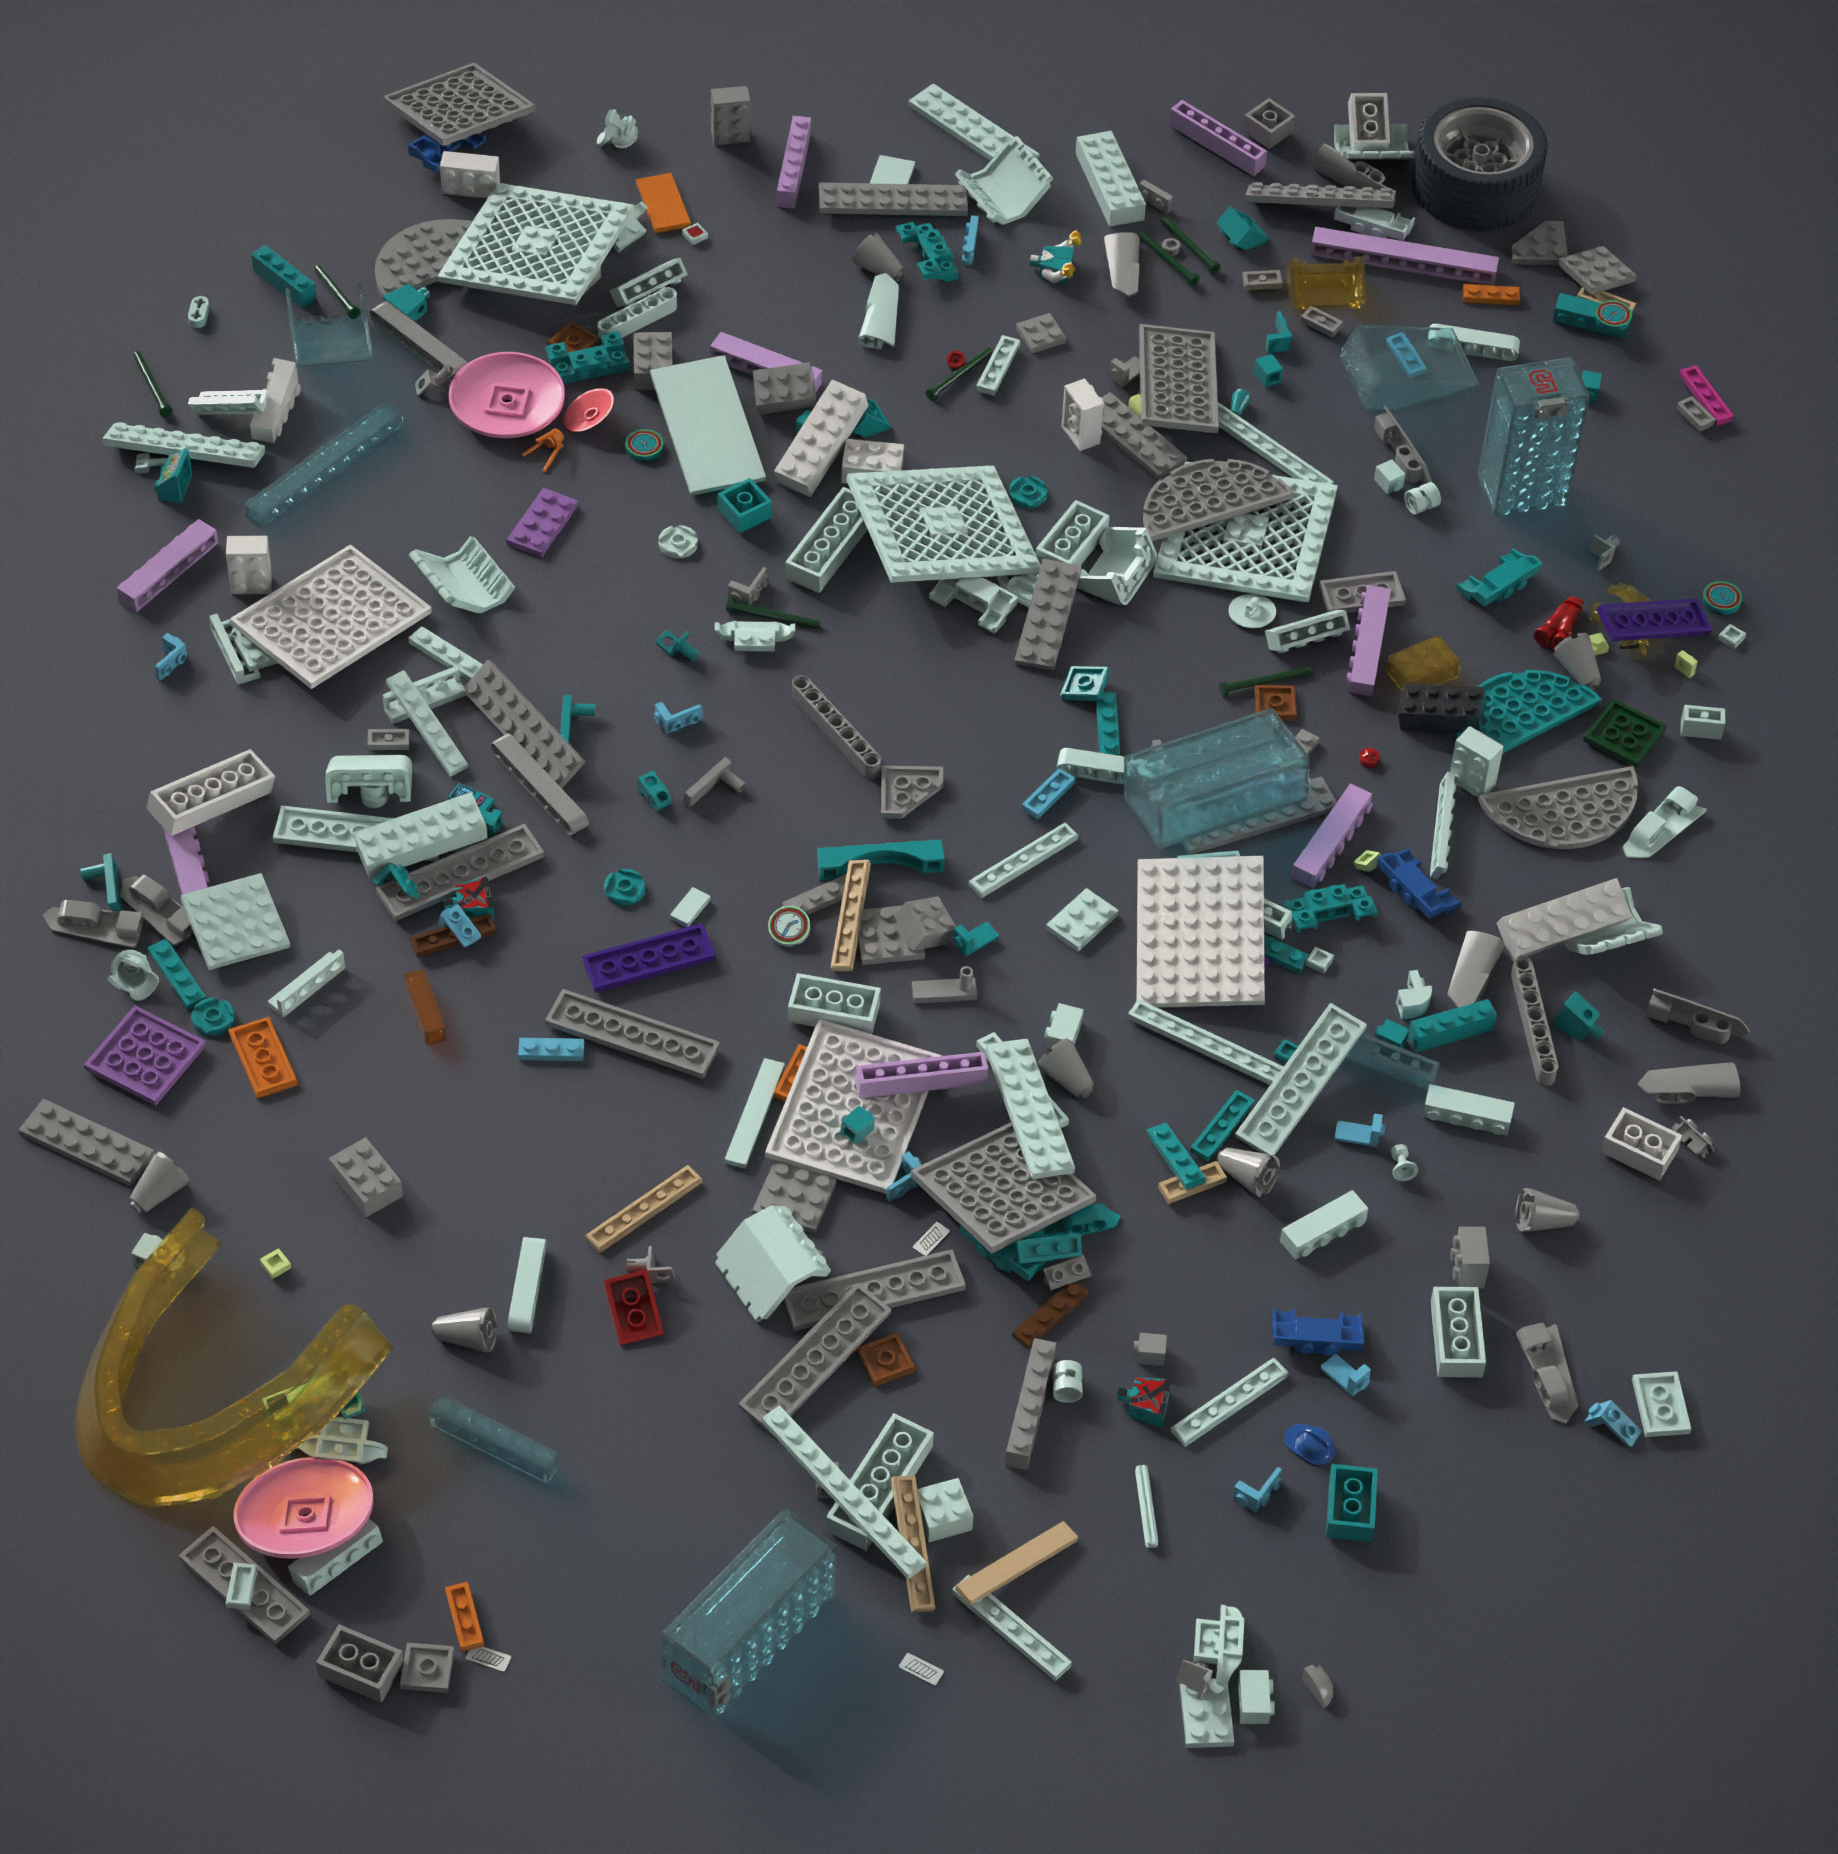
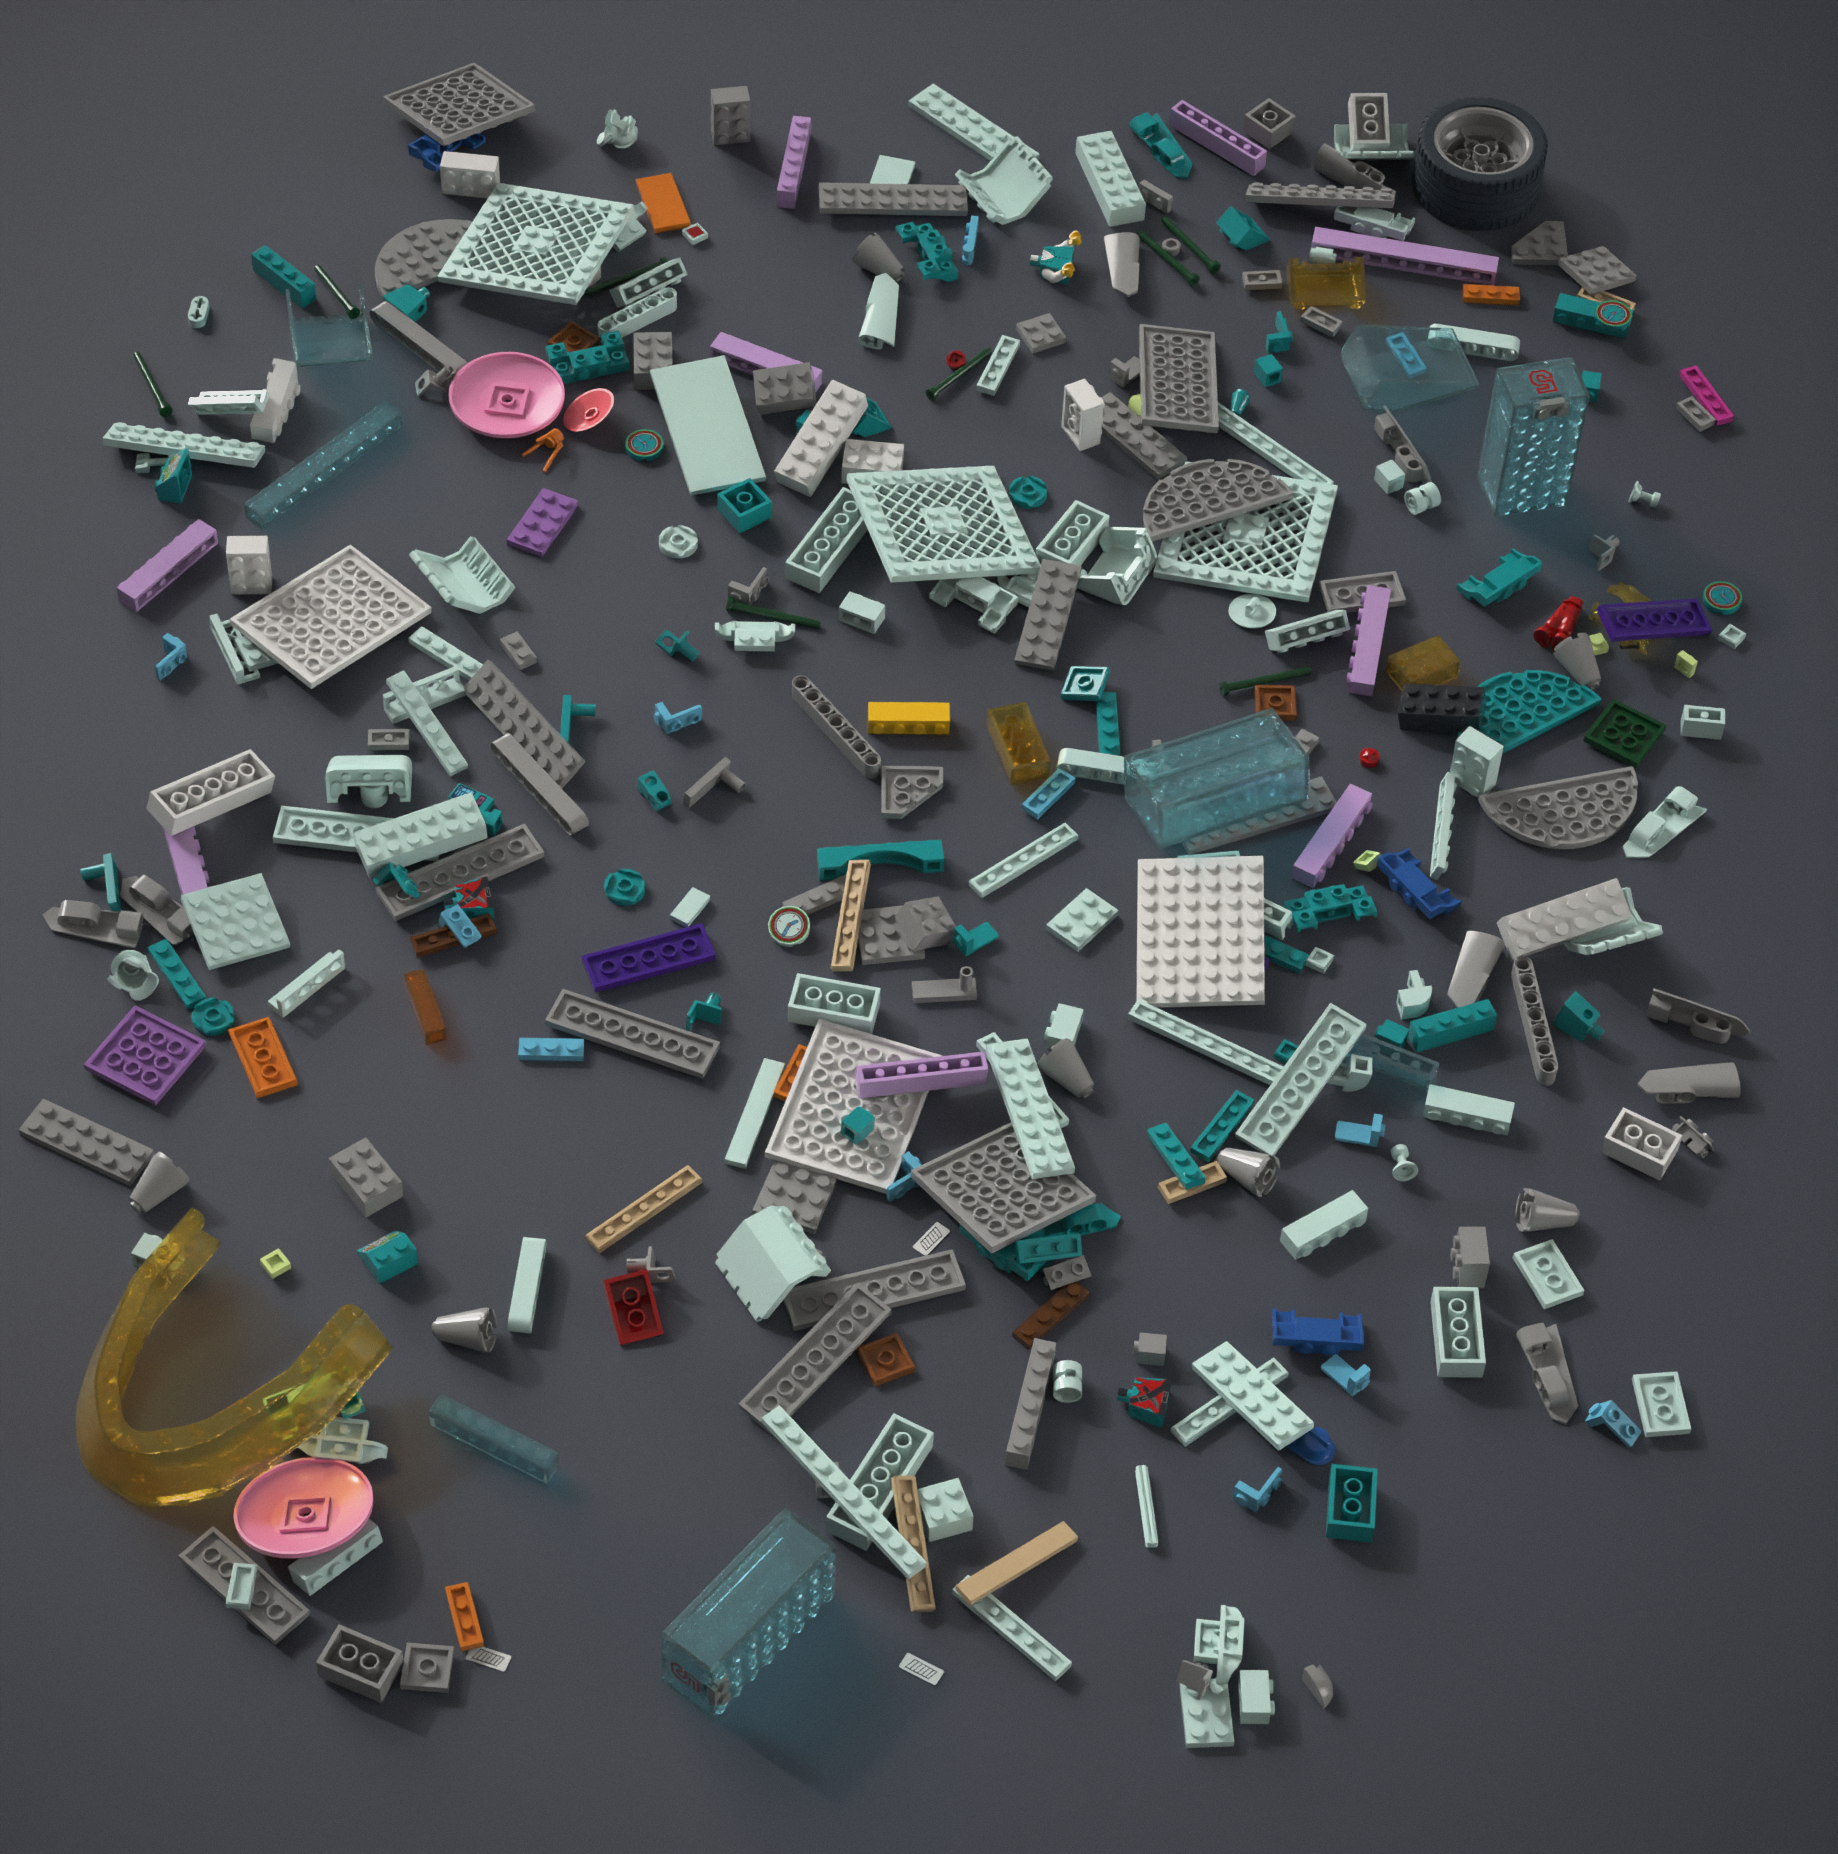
(389, 1256): none -> teal slope
(518, 650): none -> light grey plate
(623, 278): none -> dark green bar
(705, 1011): none -> teal bracket
(861, 612): none -> light aqua brick
(908, 718): none -> yellow brick
(1018, 743): none -> clear yellow brick
(1162, 144): none -> teal panel
(1252, 1395): none -> light aqua plate
(1322, 256): none -> light aqua brick
(1354, 1074): none -> light aqua brick
(1548, 1274): none -> light aqua plate
(1638, 493): none -> light aqua piece

